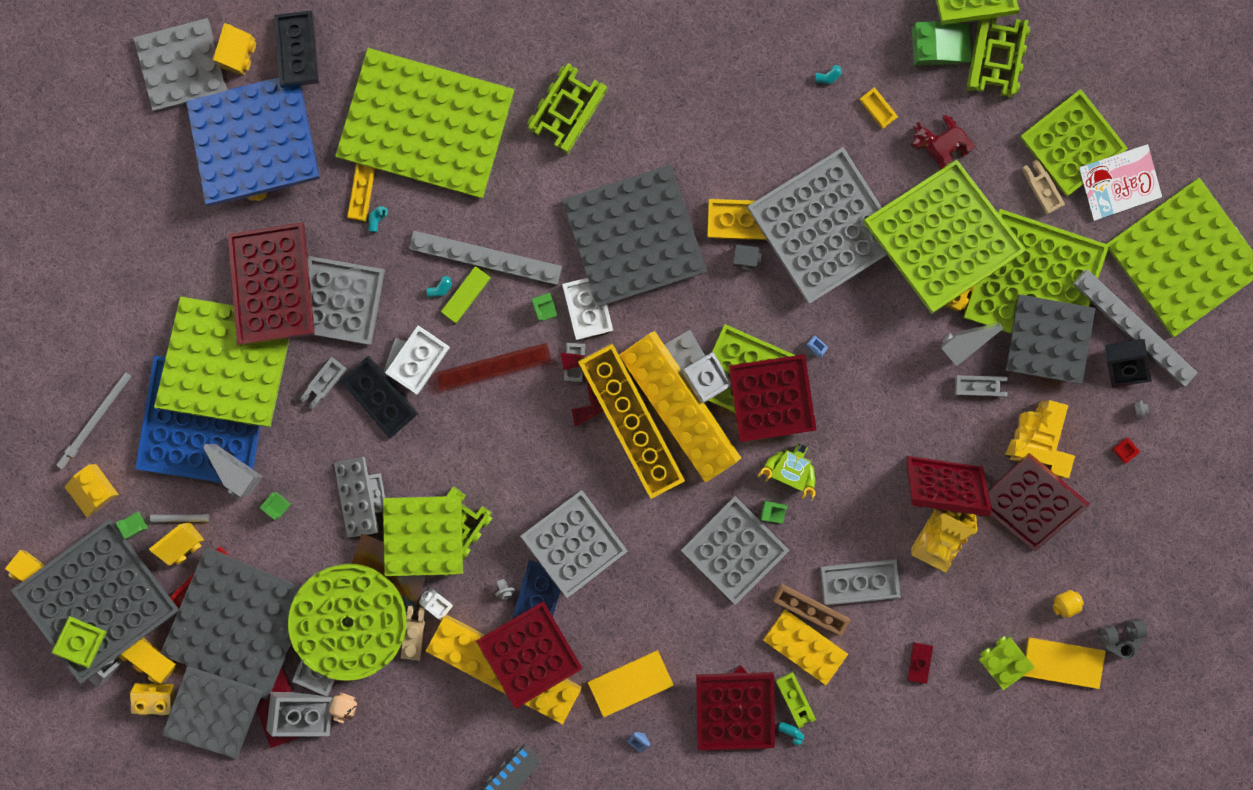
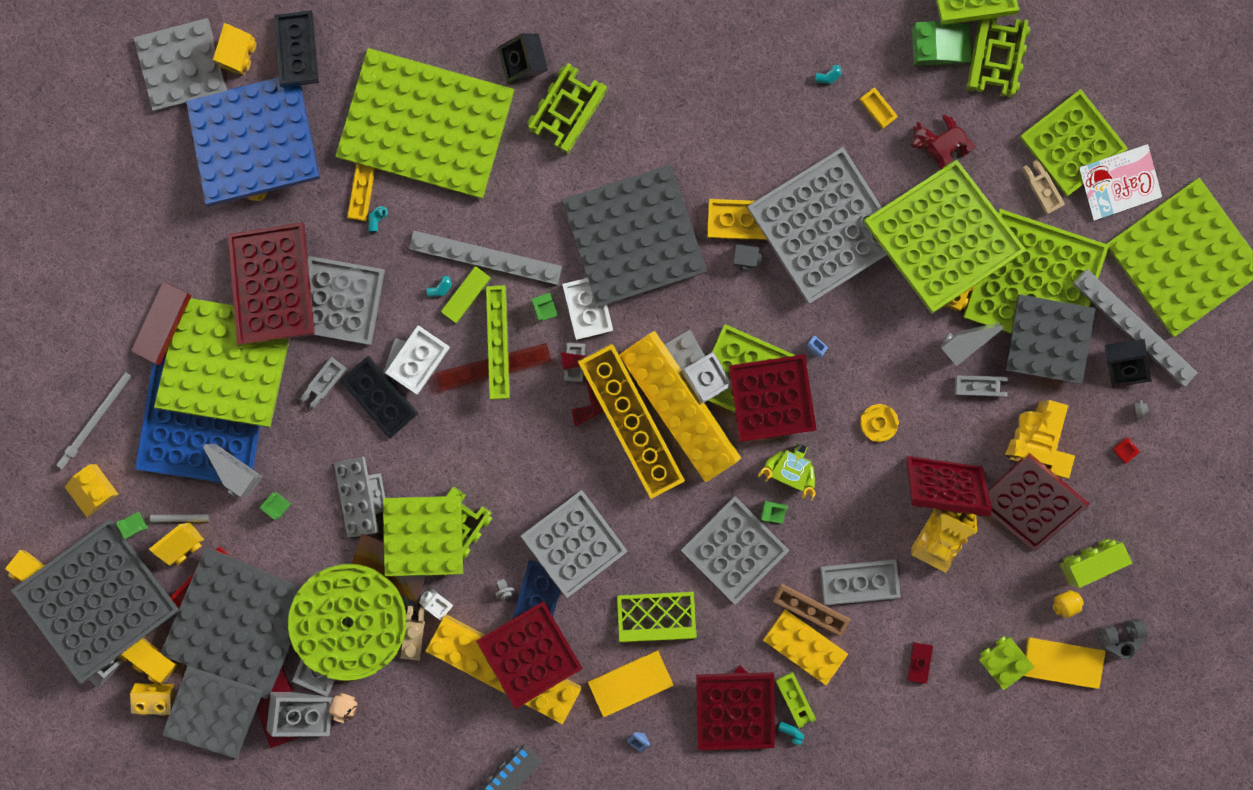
(79, 642): lime tile -> none
(161, 323): none -> tile
(498, 343): none -> lime plate
(522, 57): none -> black slope
(661, 633): none -> lime fence
(871, 422): none -> yellow tile
(1095, 562): none -> lime brick

